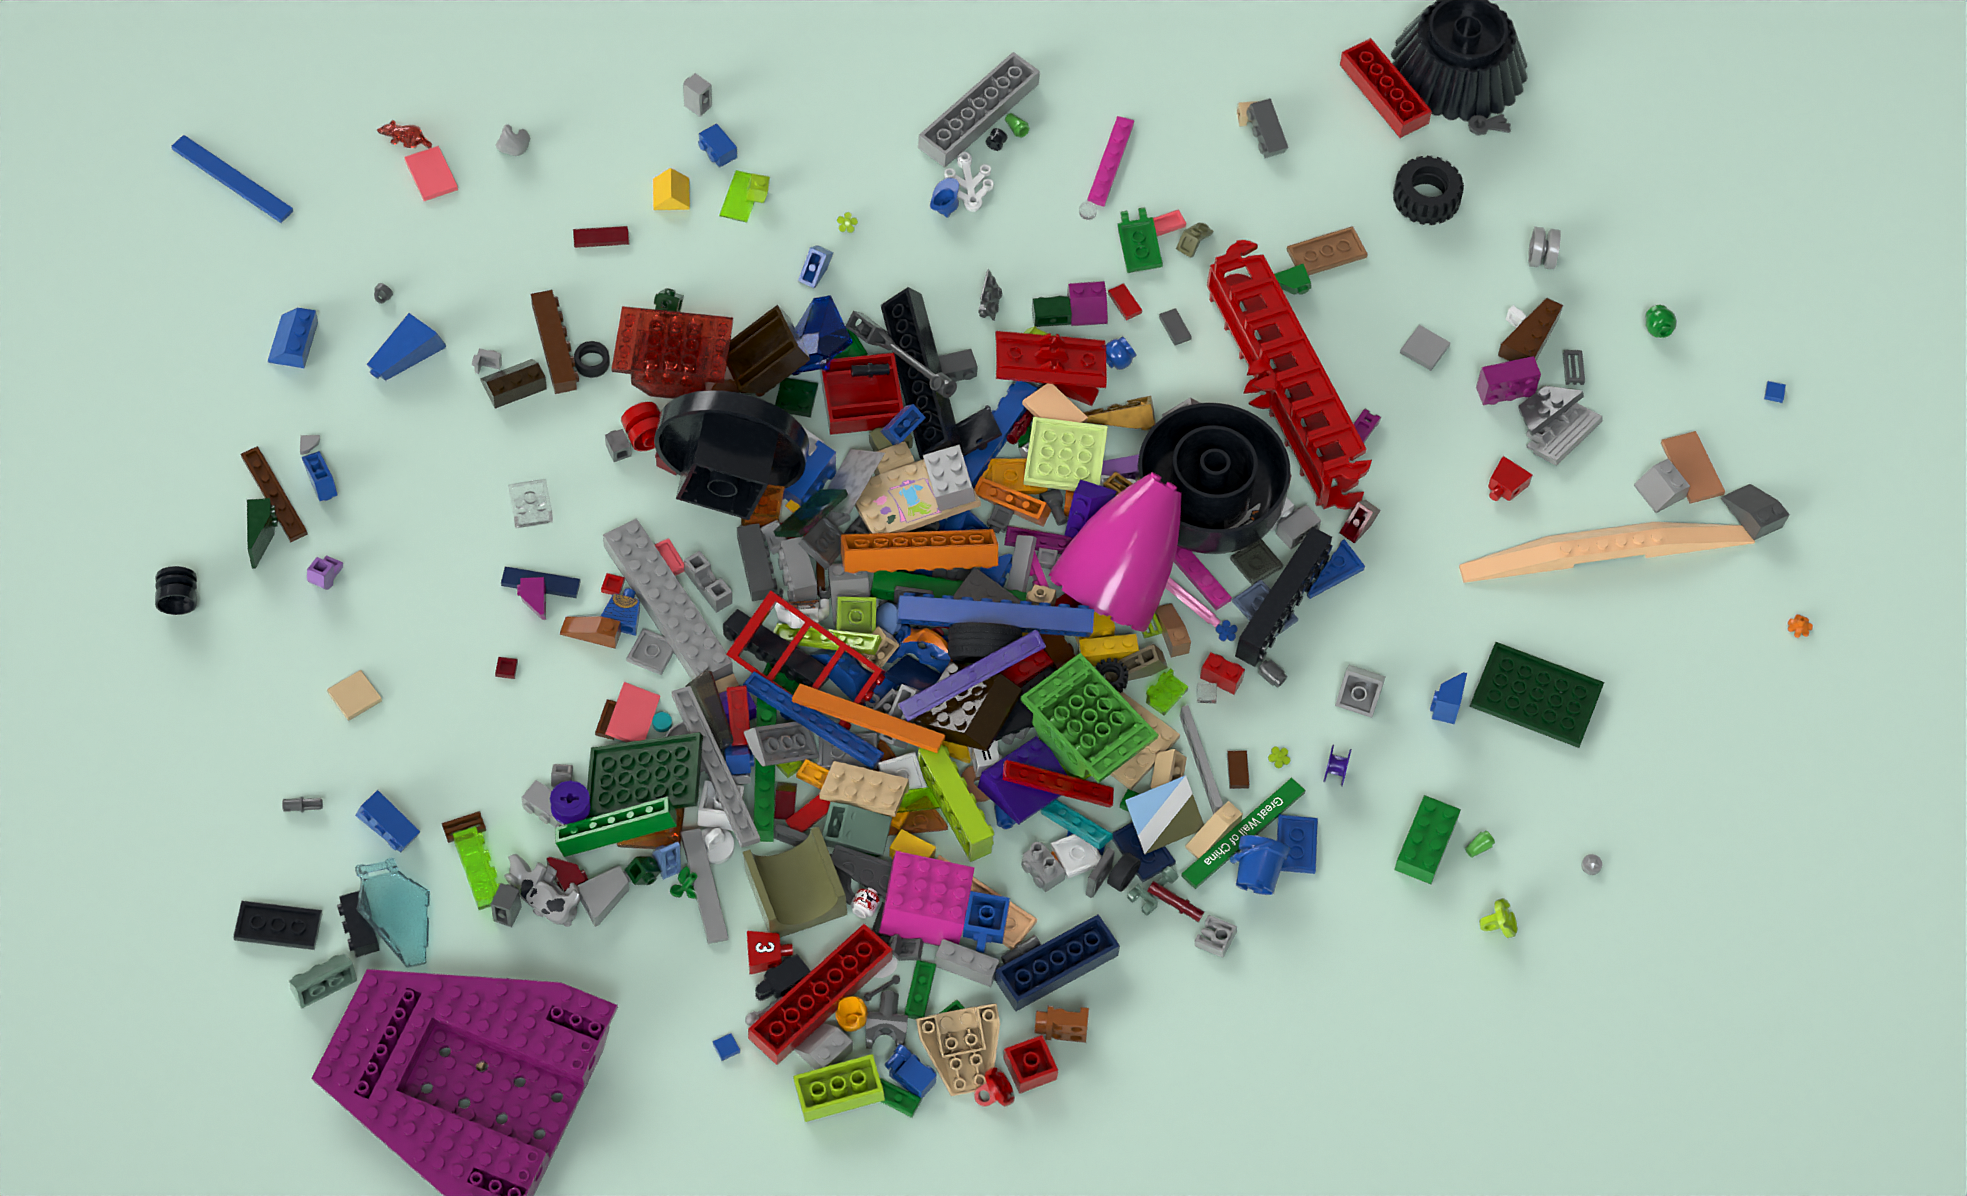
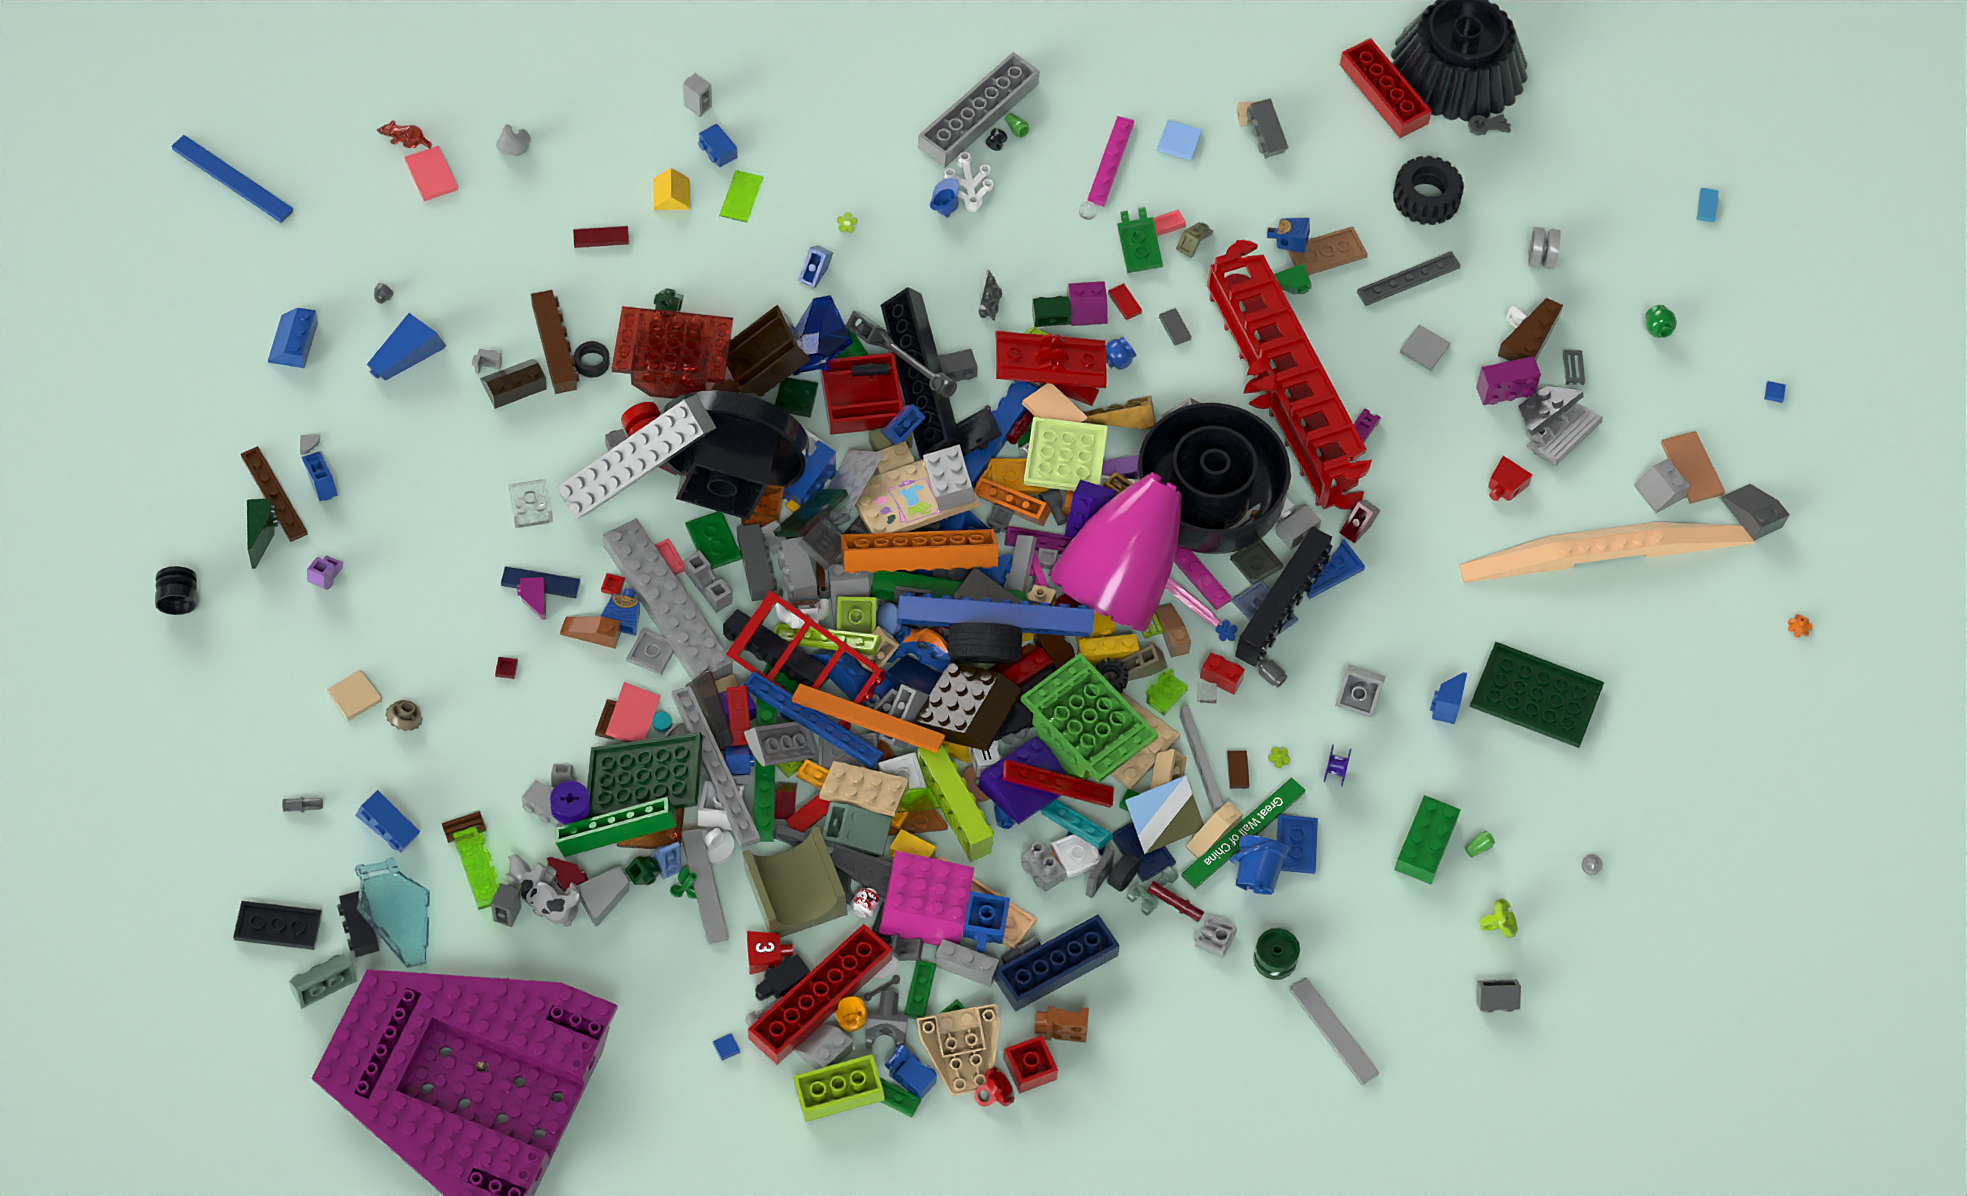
(404, 715): none -> dark tan piece
(636, 456): none -> piece
(714, 539): none -> green tile
(757, 188): lime brick -> none
(972, 675): dark purple tile -> none
(1179, 140): none -> light blue tile
(1276, 954): none -> dark green wheel
(1291, 234): none -> blue torso
(1334, 1032): none -> light grey tile
(1408, 278): none -> dark grey tile
(1498, 995): none -> dark grey brick
(1707, 205): none -> dark azure tile

